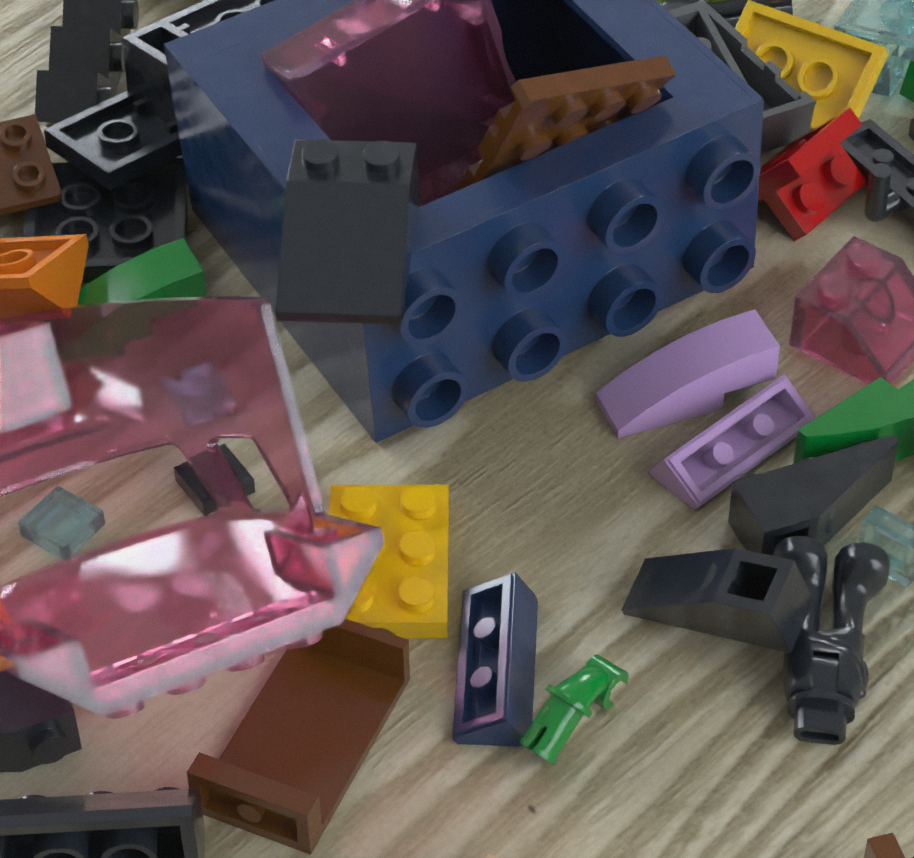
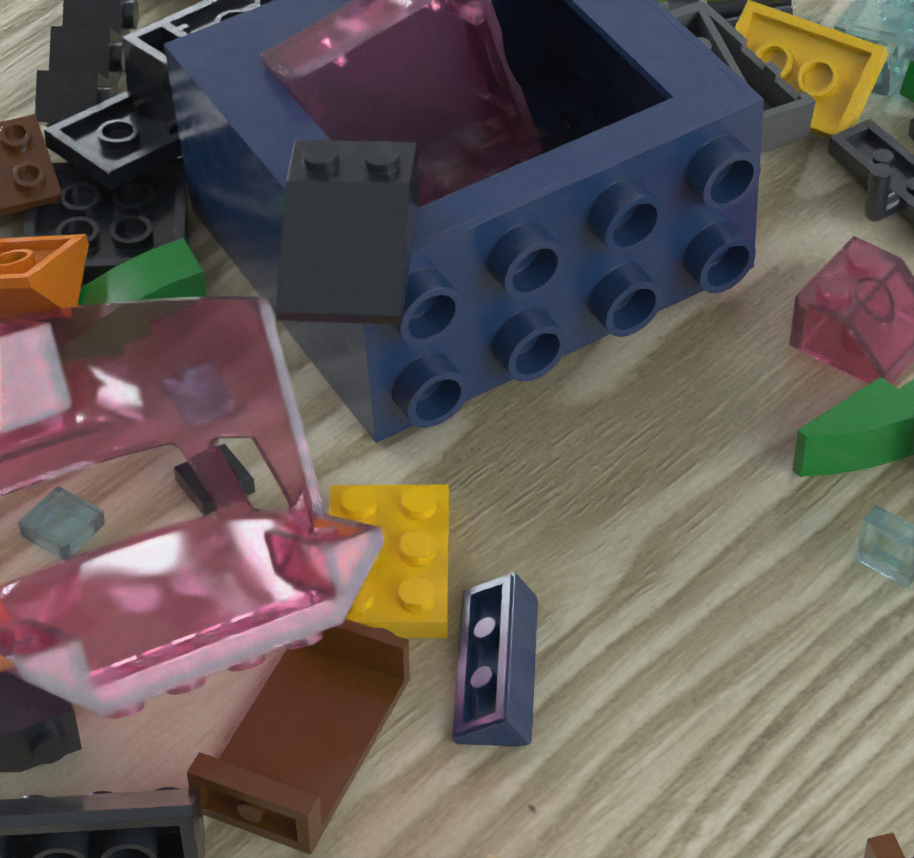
(565, 108): reddish brown wing -> none
(569, 703): green piece -> none
(690, 375): lavender slope -> none
(724, 595): black slope -> none
(734, 444): lavender slope -> none
(810, 496): black slope -> none
(811, 176): red bracket -> none
(826, 668): black piece -> none

